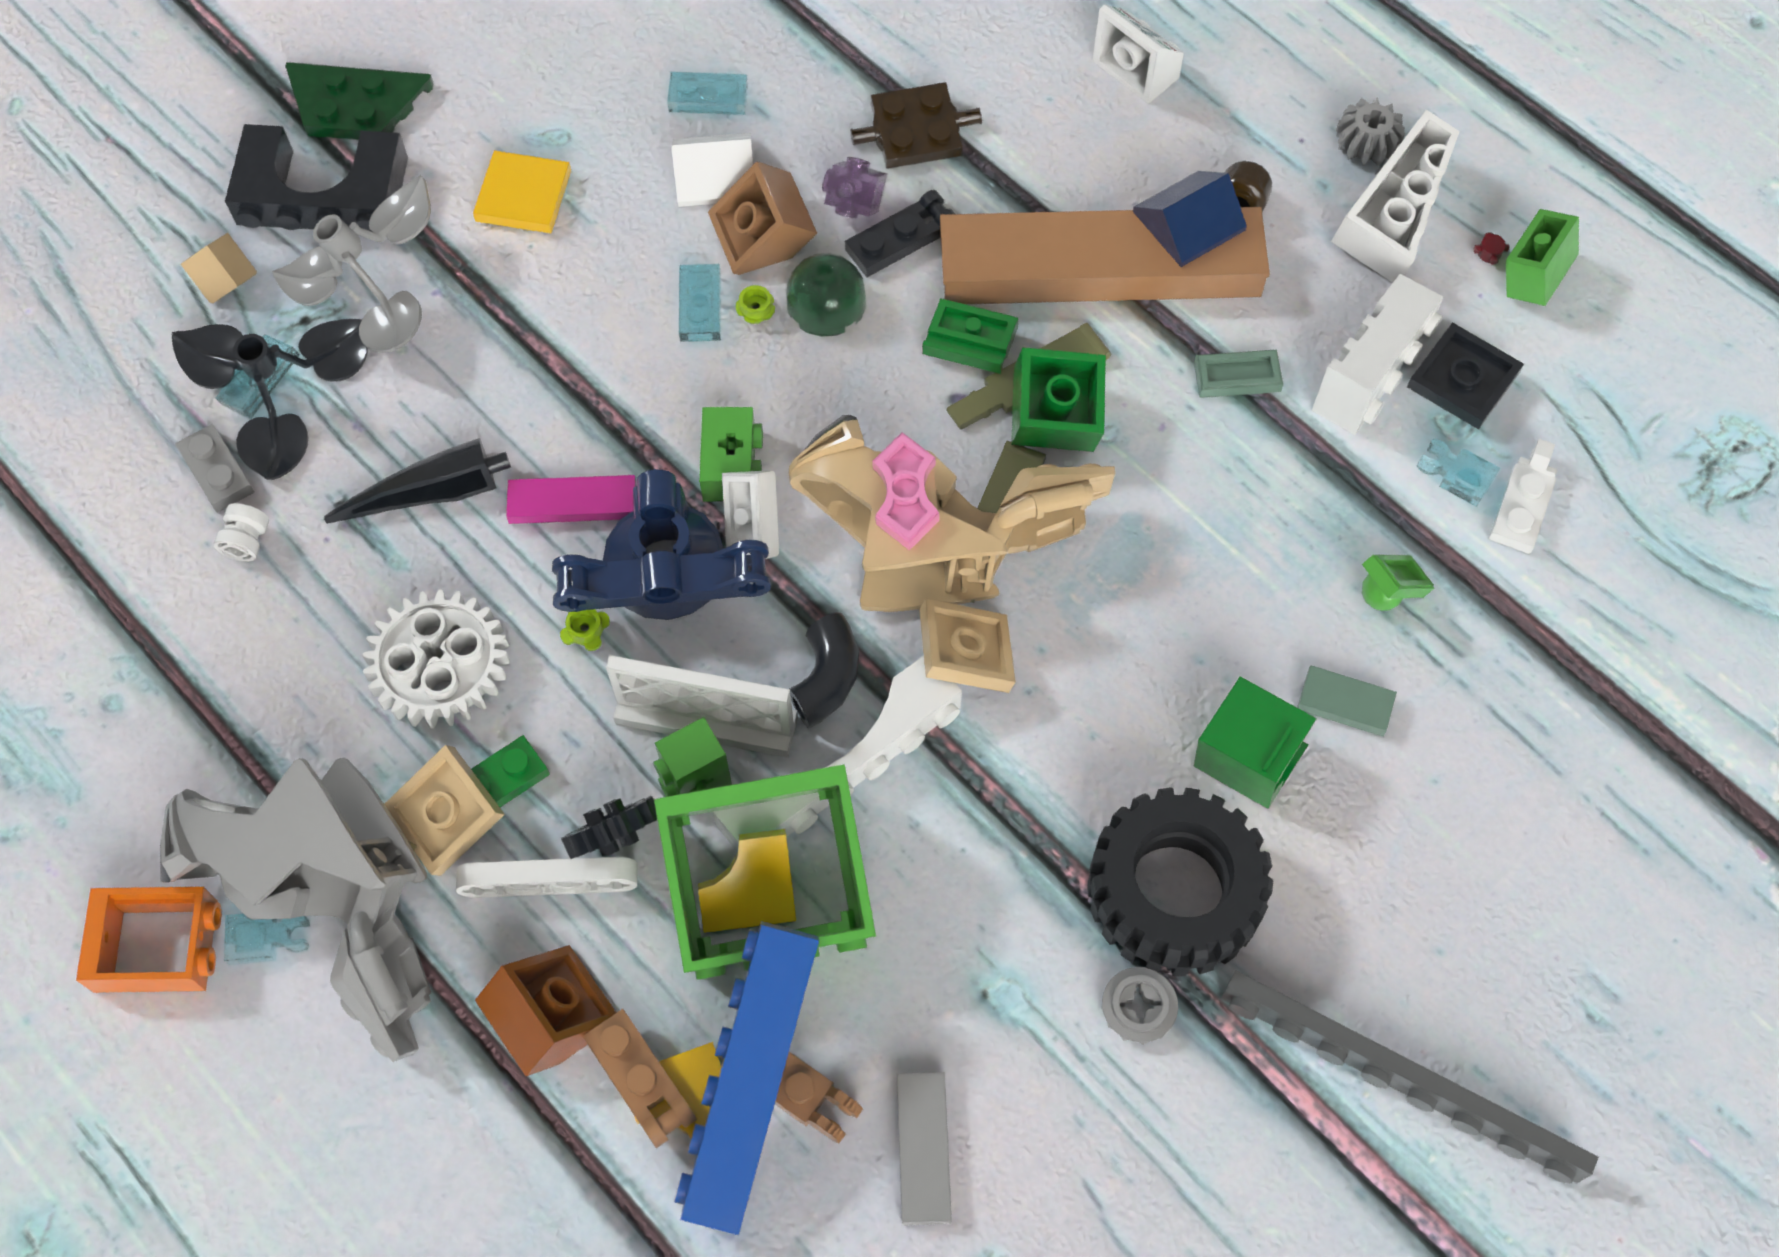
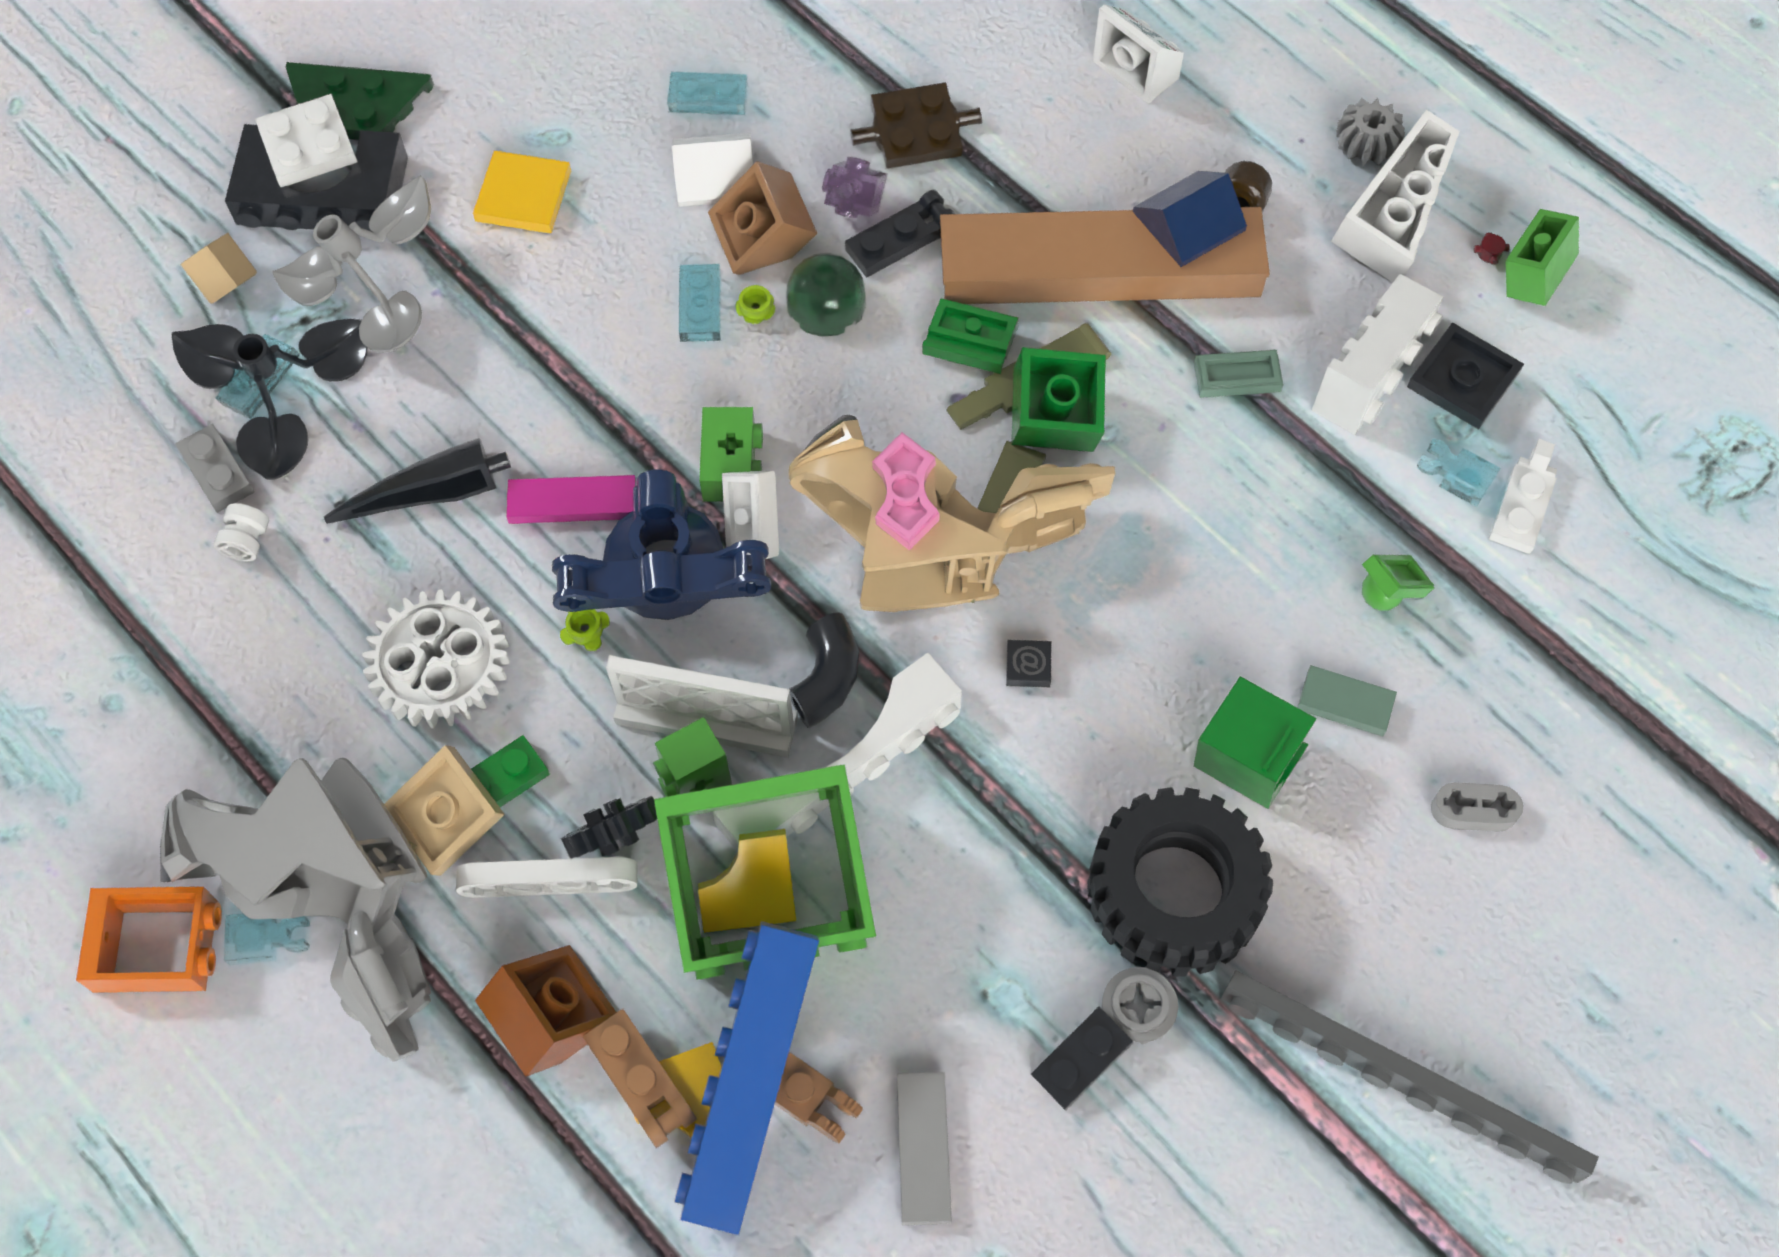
(305, 140): none -> white plate
(966, 646): tan tile -> none
(1028, 663): none -> black tile
(1082, 1058): none -> black plate
(1477, 797): none -> light grey beam

